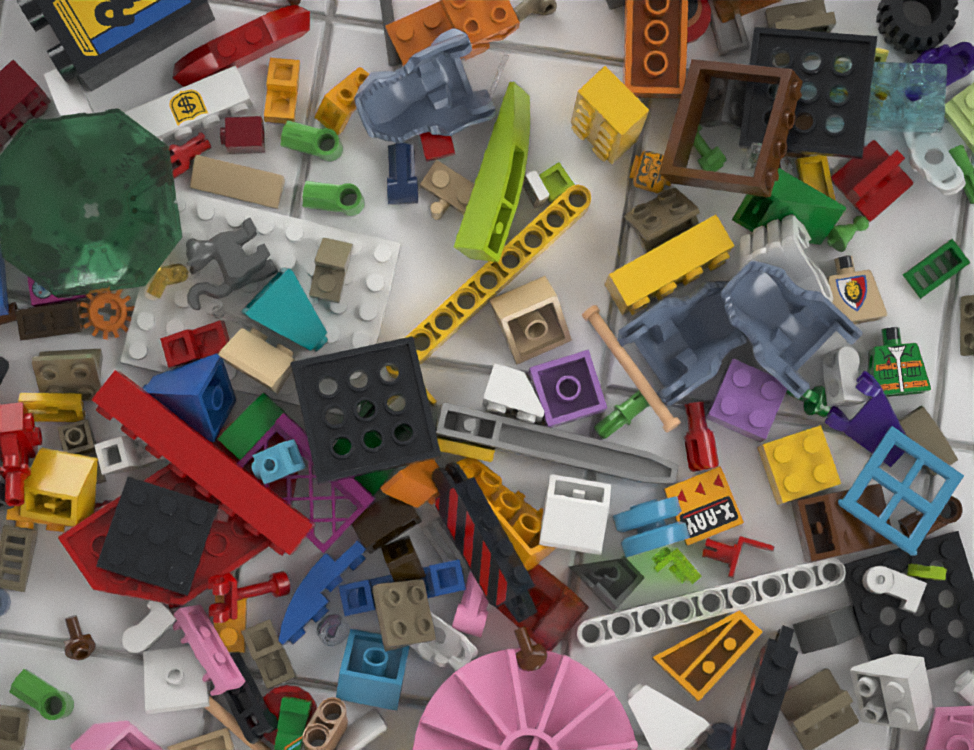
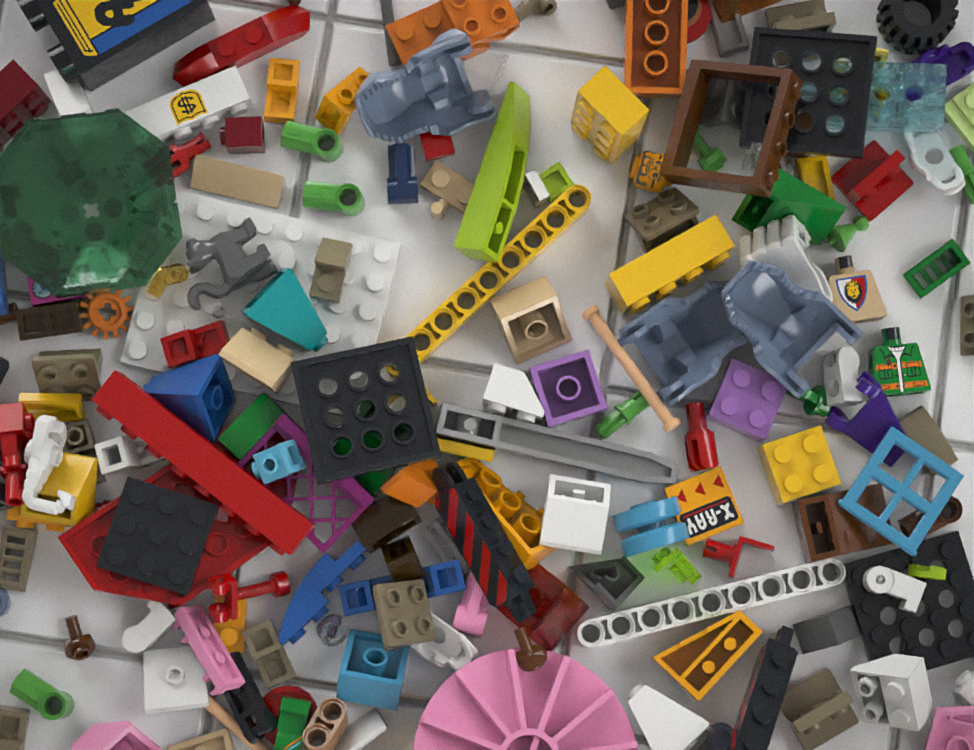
(42, 455): none -> white animal

